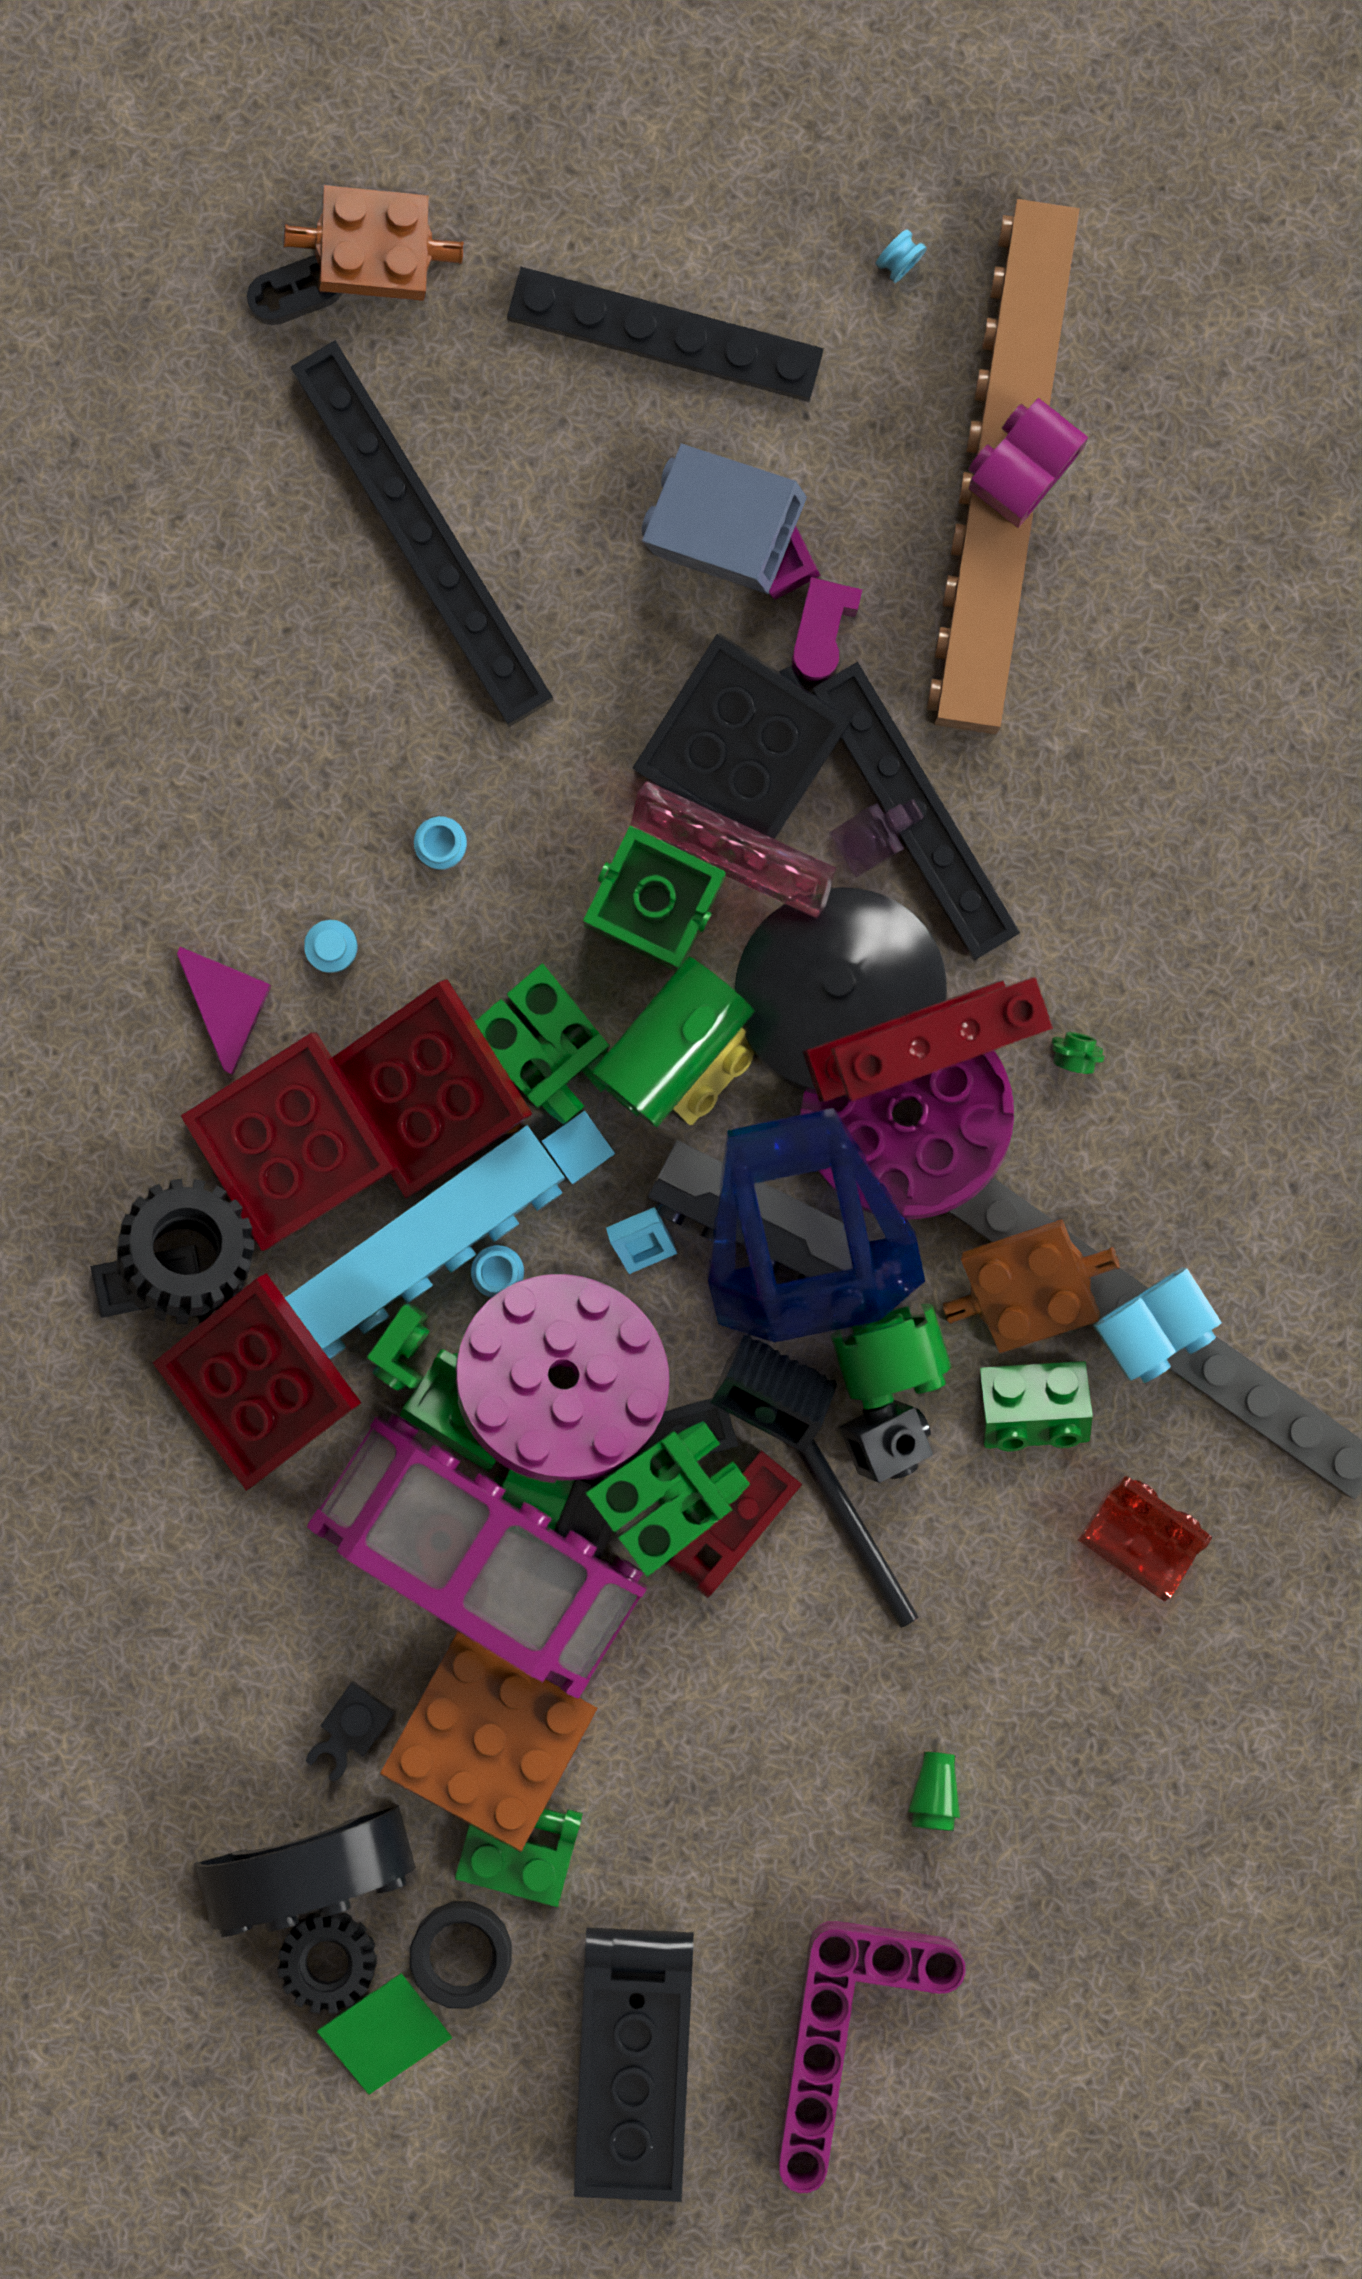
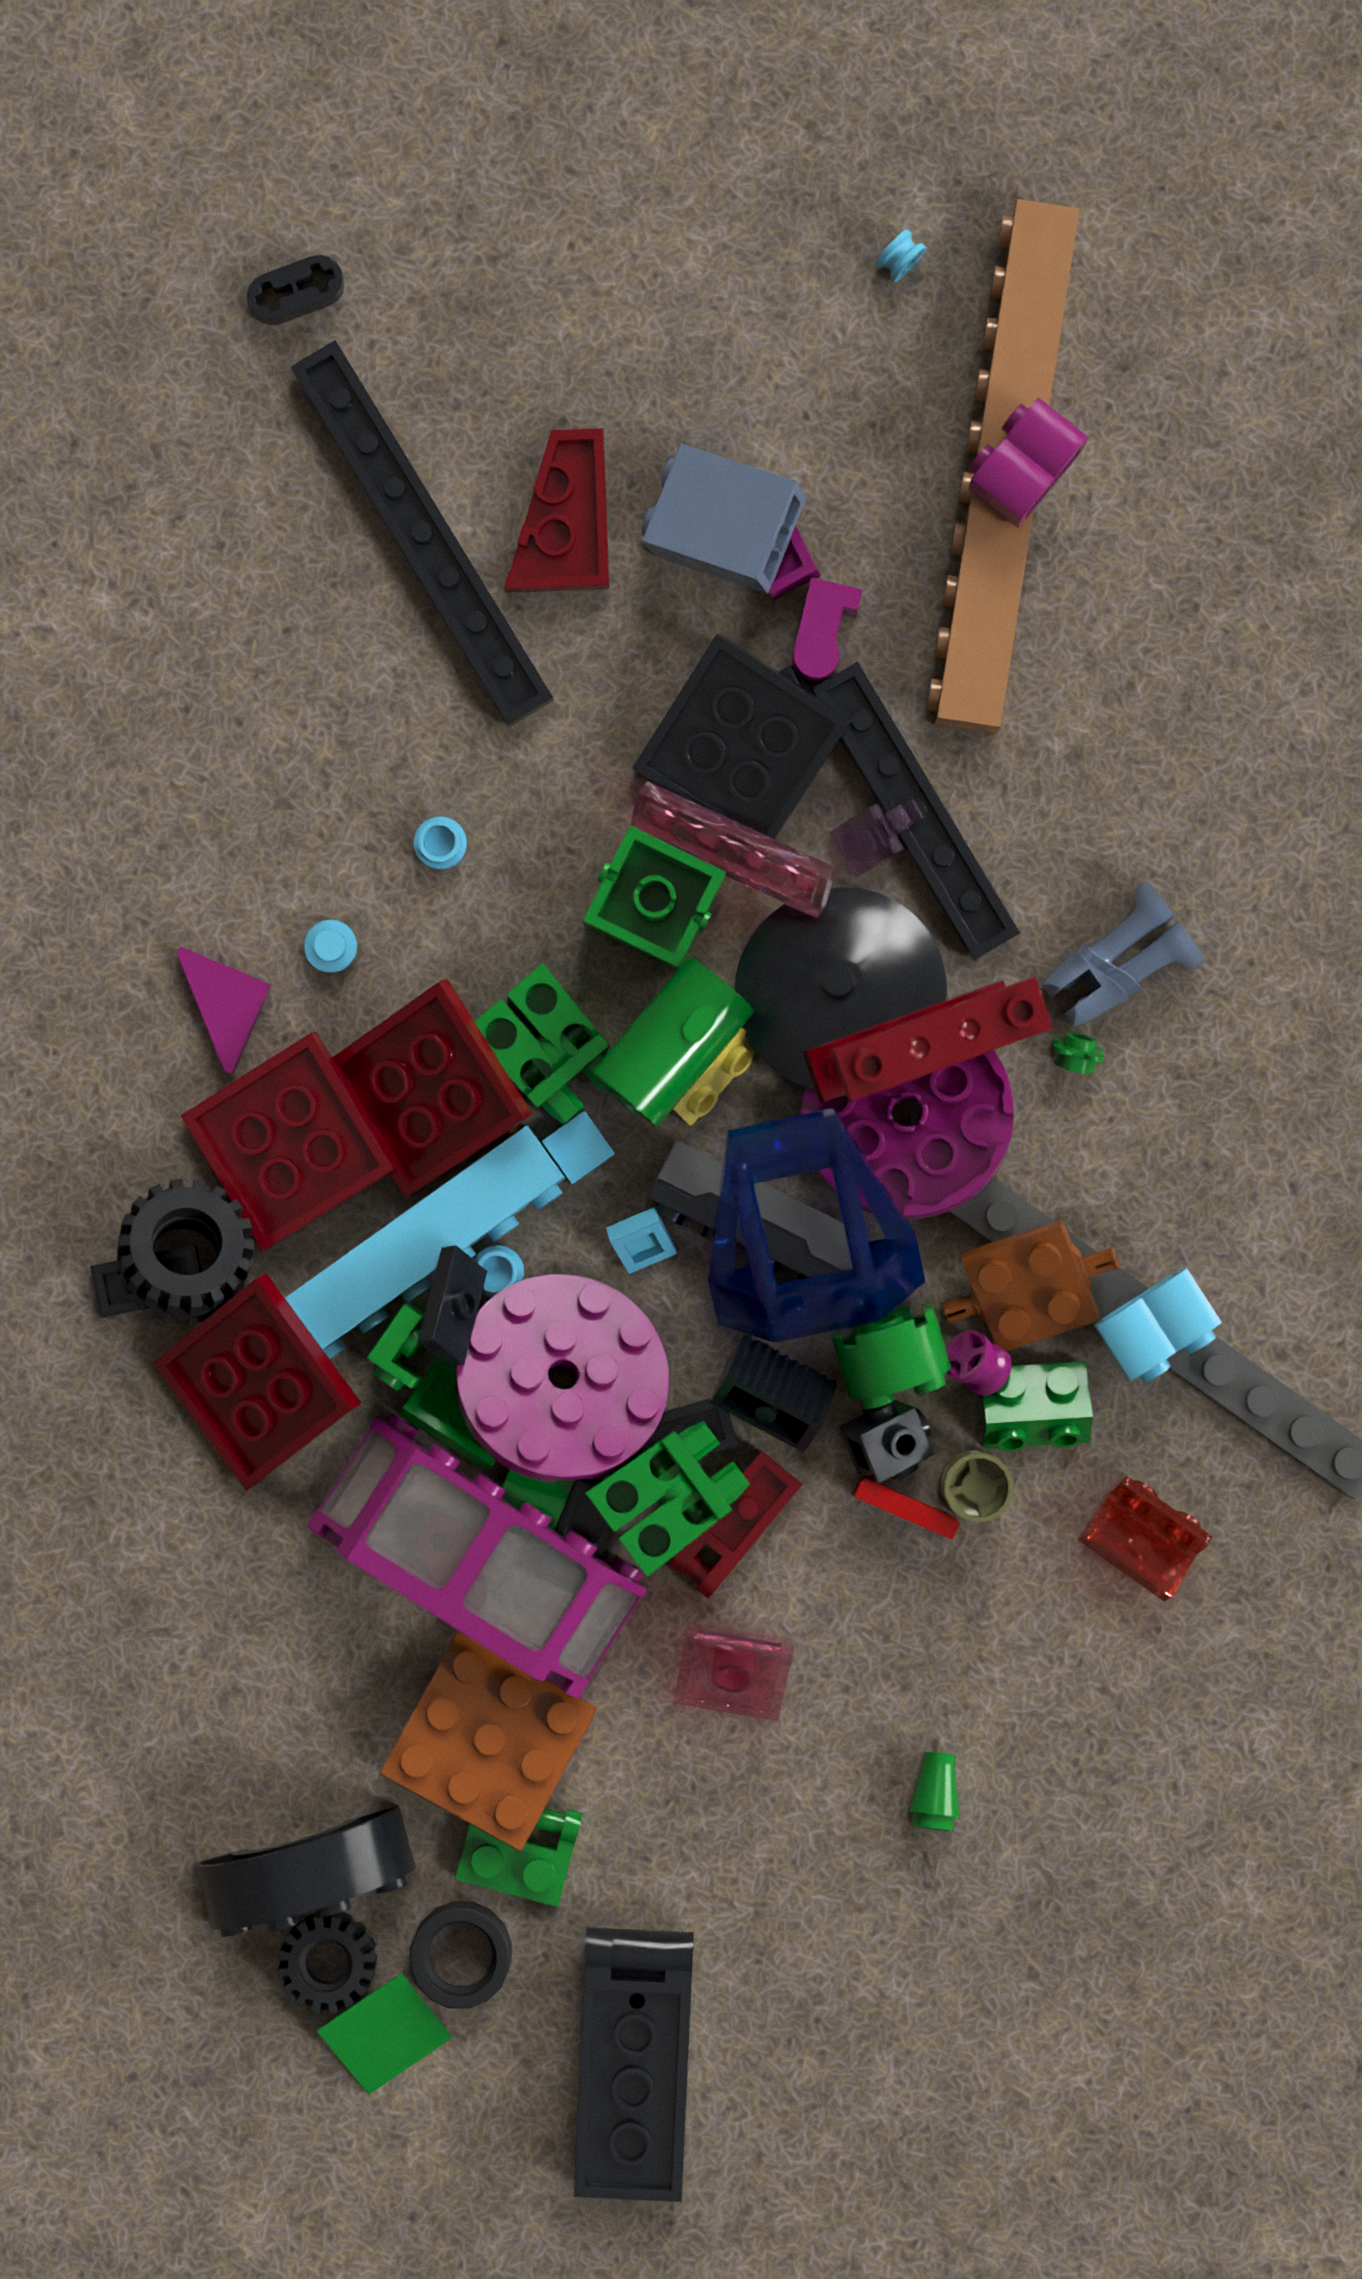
(353, 1724): black plate -> none
(373, 243): plate -> none
(452, 1306): none -> black plate
(566, 523): none -> dark red wing
(665, 334): black plate -> none
(733, 1671): none -> clear pink slope
(832, 2028): magenta beam -> none
(858, 1535): black bar -> none
(906, 1507): none -> red tile
(976, 1486): none -> olive wheel
(978, 1363): none -> magenta wheel
(1113, 983): none -> sand blue piece

